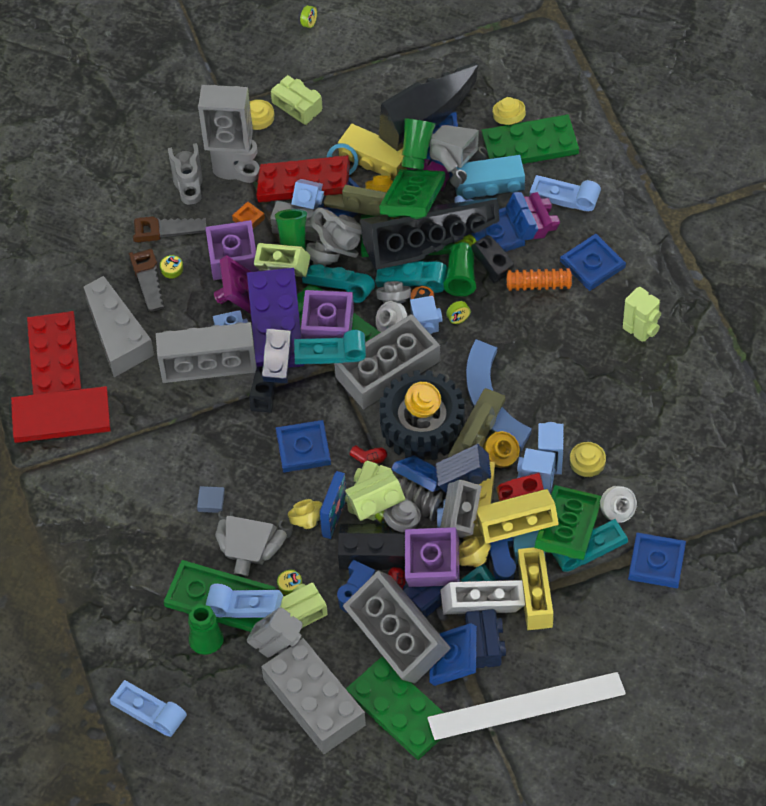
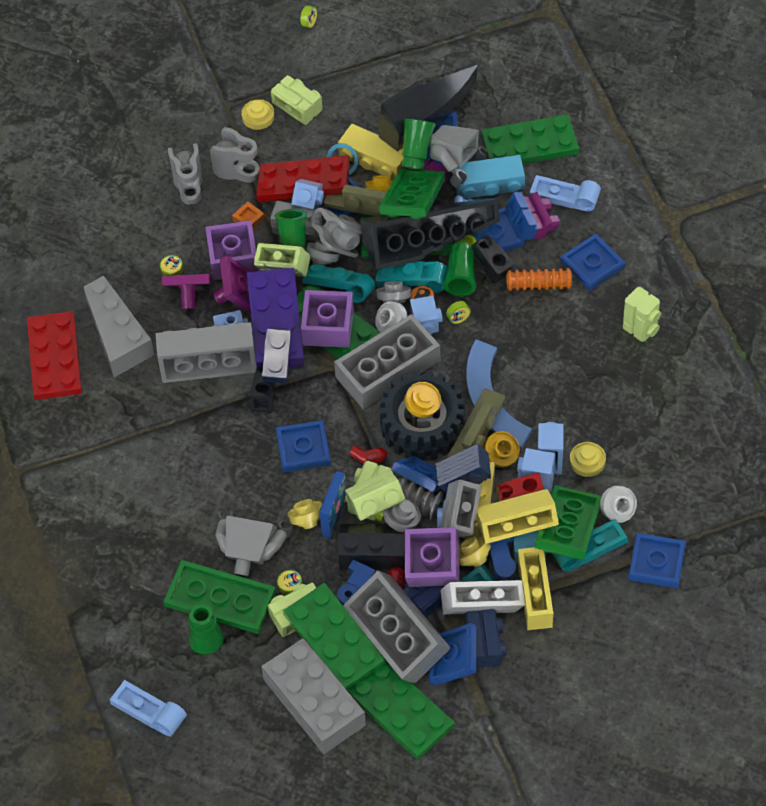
(60, 414): red piece -> none
(148, 278): flat silver piece -> none
(166, 228): piece -> none
(187, 284): none -> magenta tile
(210, 499): sand blue tile -> none
(225, 118): light grey brick -> none
(242, 603): light blue plate -> none
(275, 633): light grey brick -> none
(331, 350): teal plate -> none
(334, 636): none -> green plate
(509, 111): light yellow plate -> none
(526, 705): white sticker -> none

